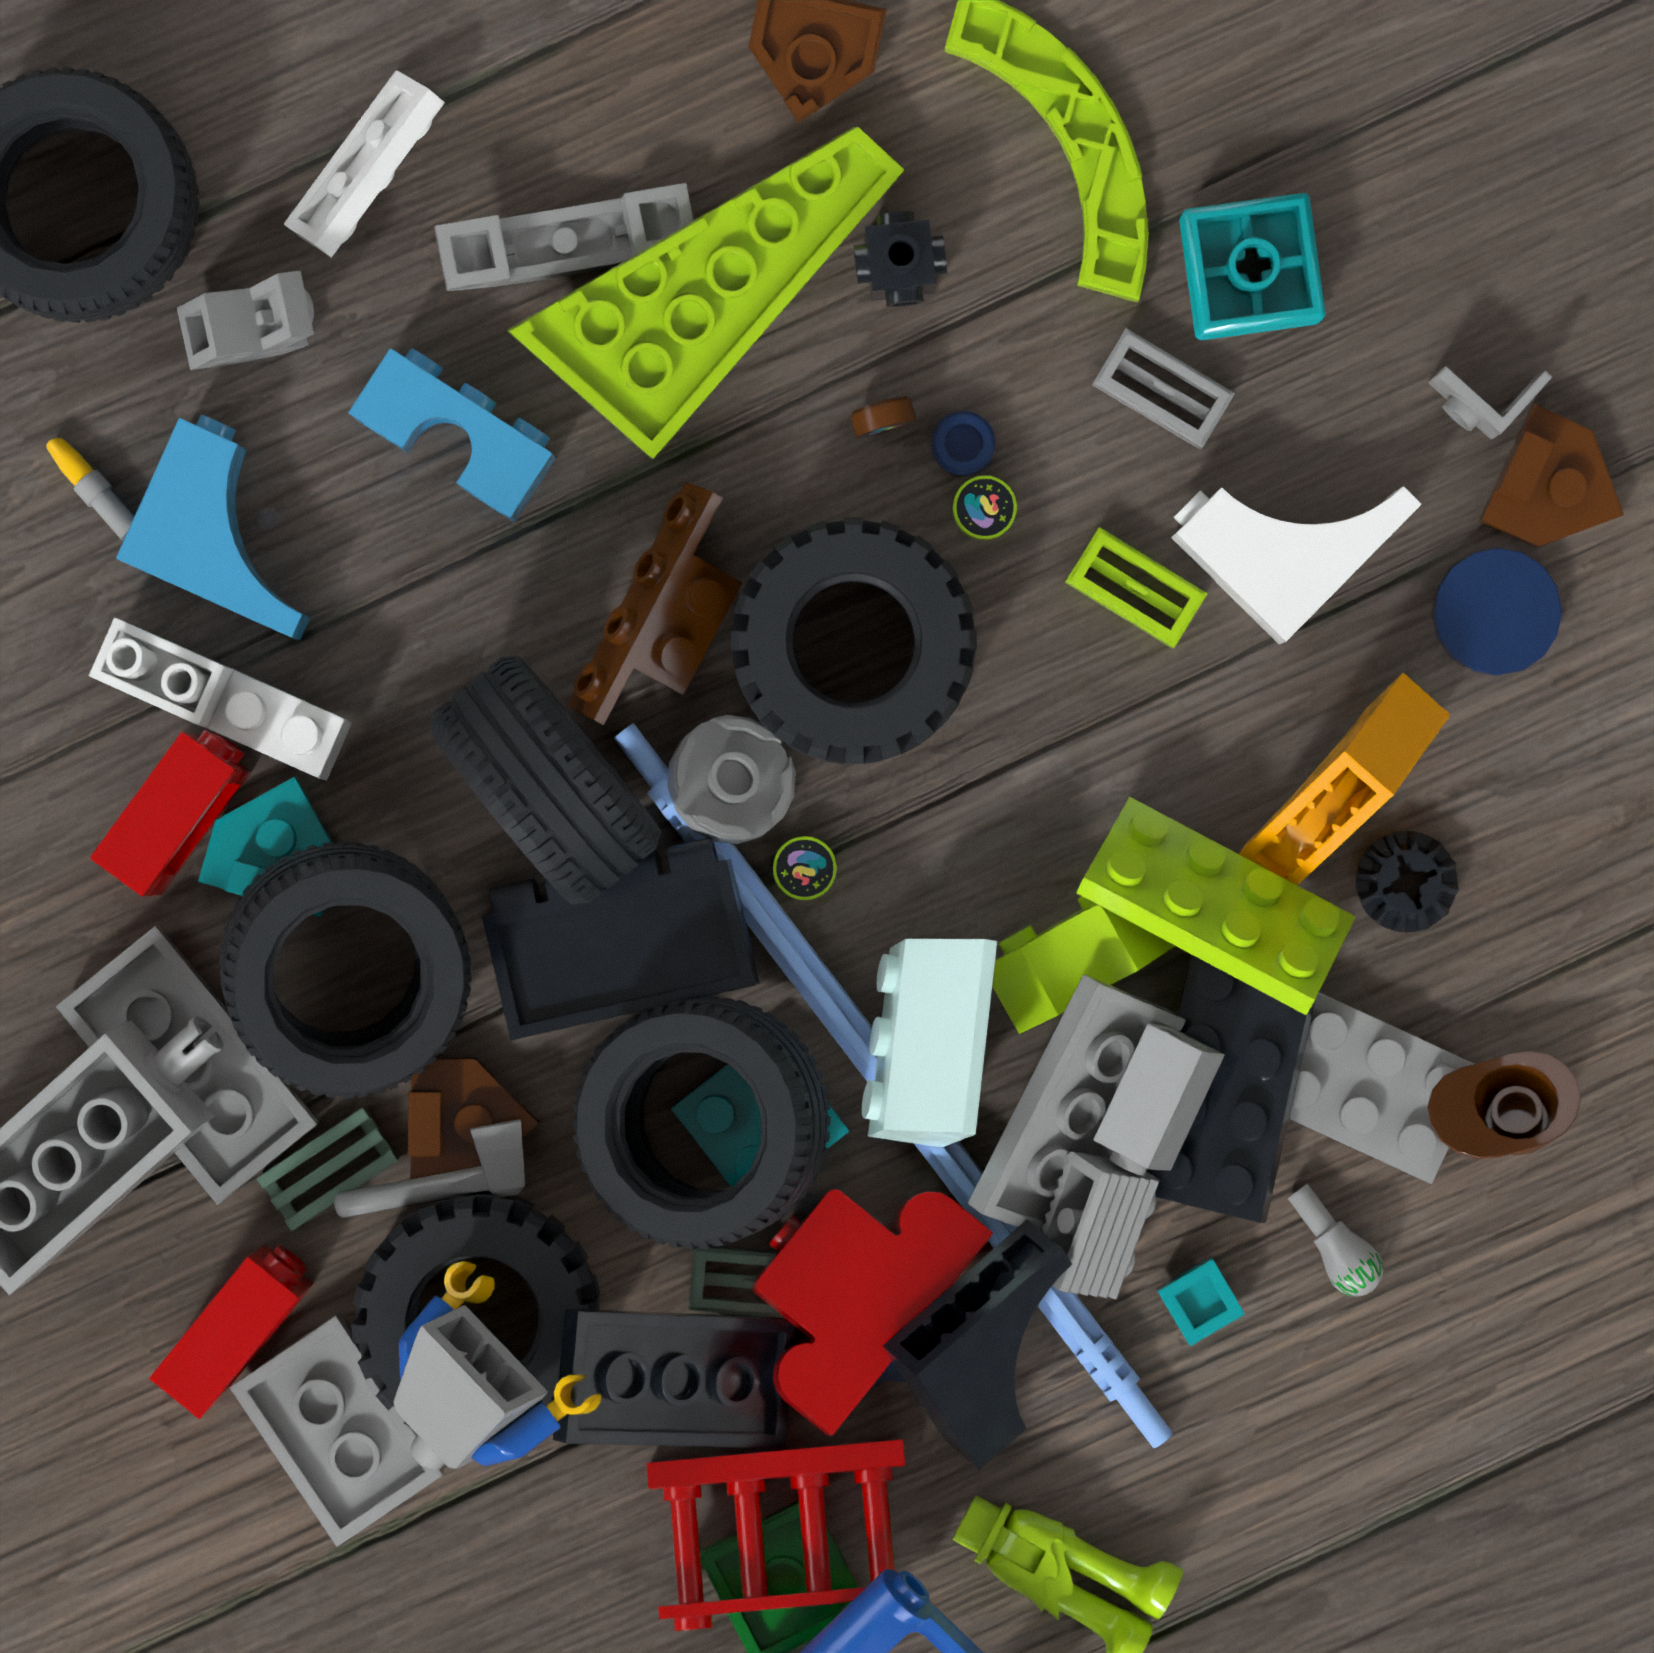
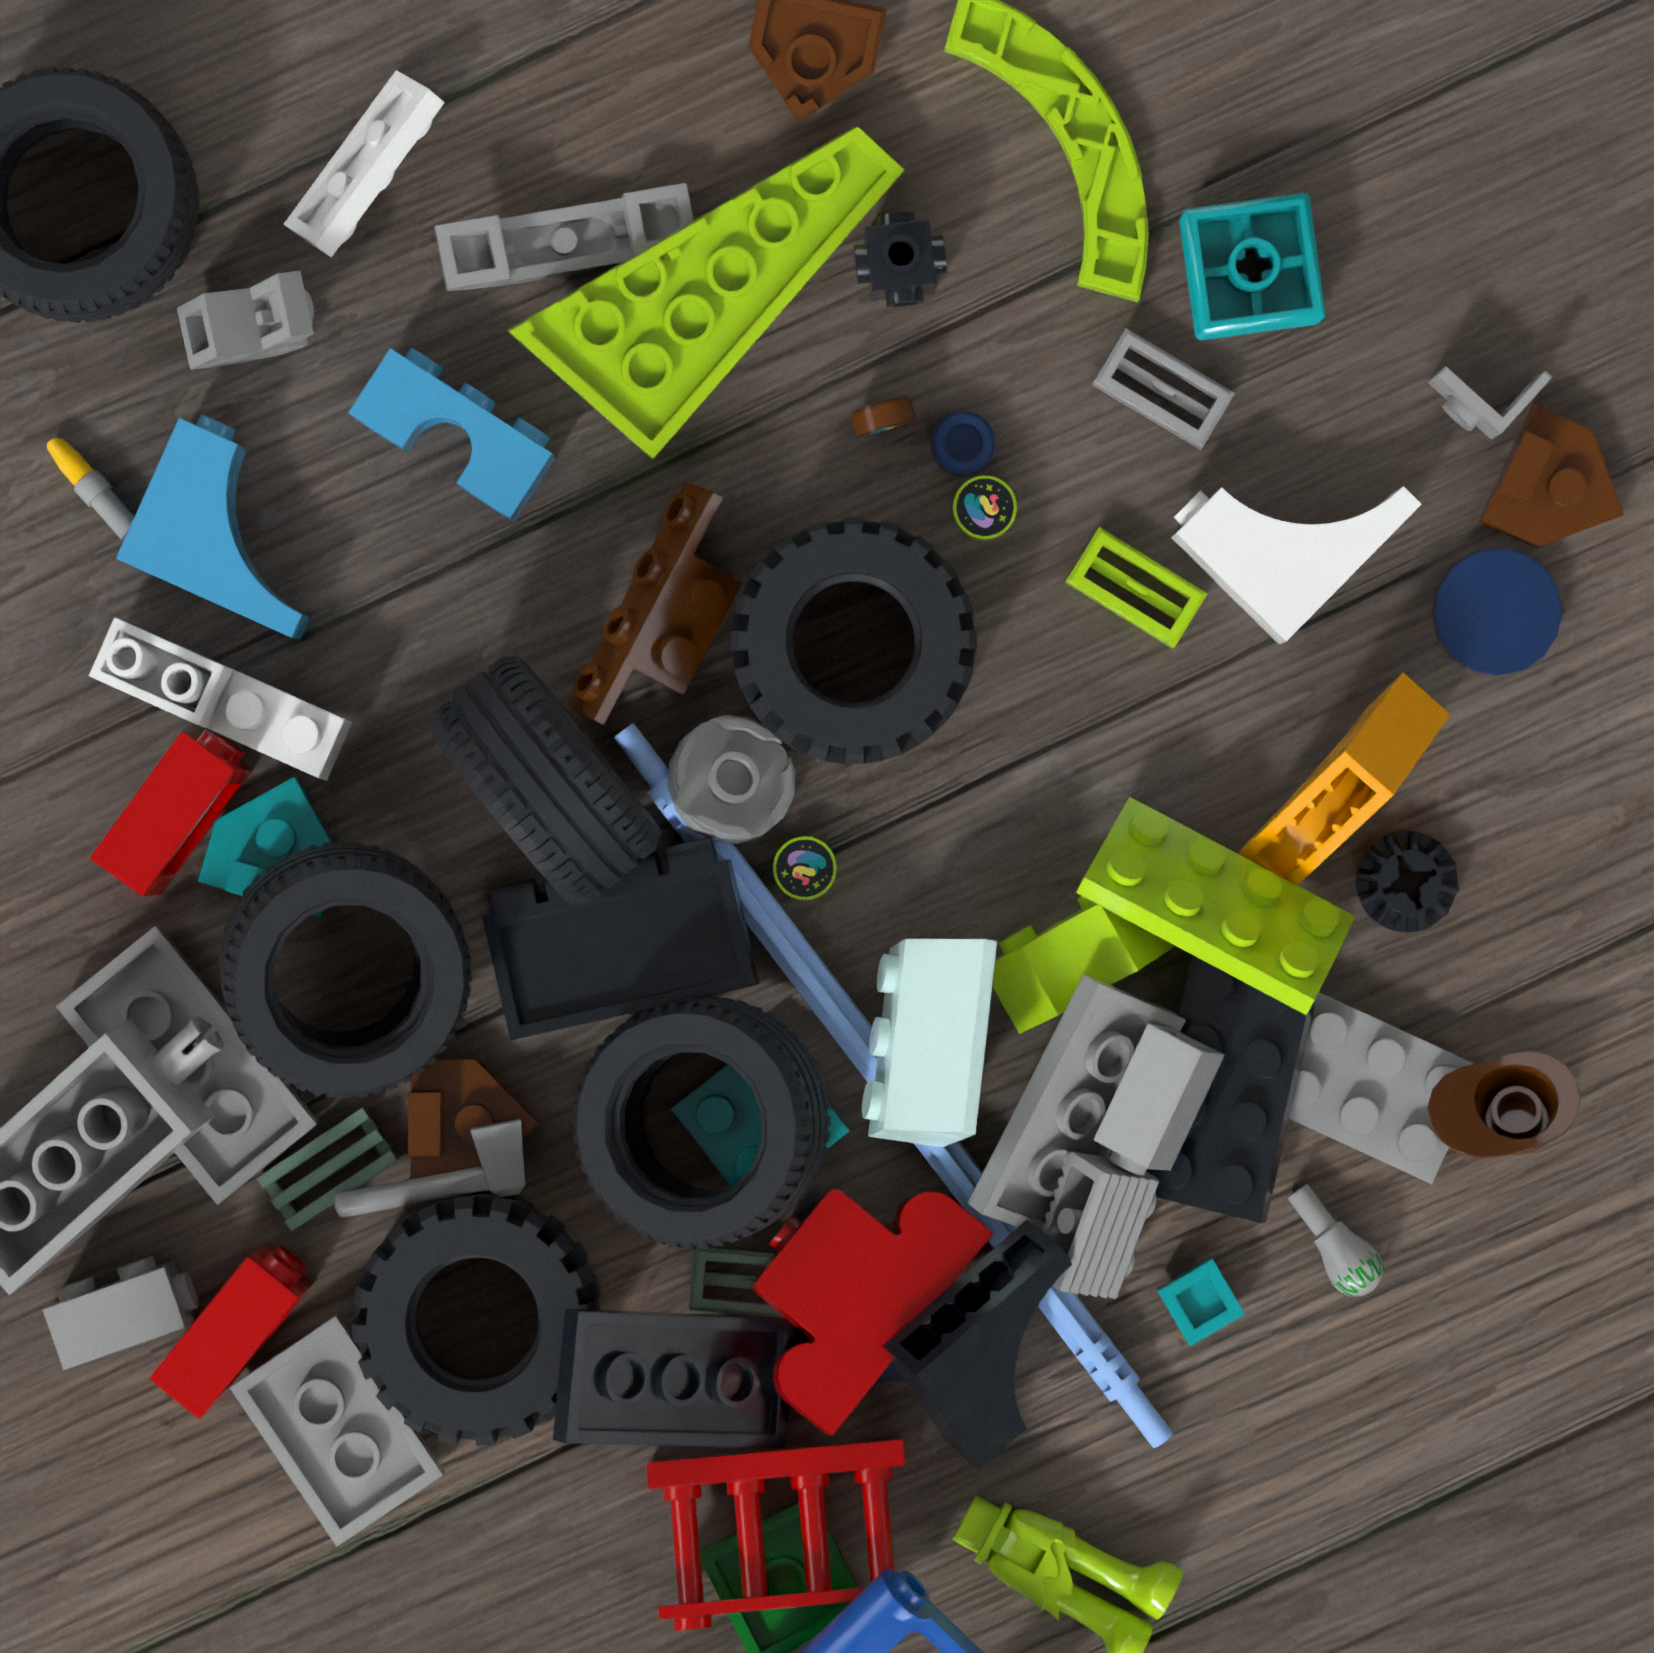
(120, 1314): none -> light grey brick
(468, 1389): light grey torso -> none

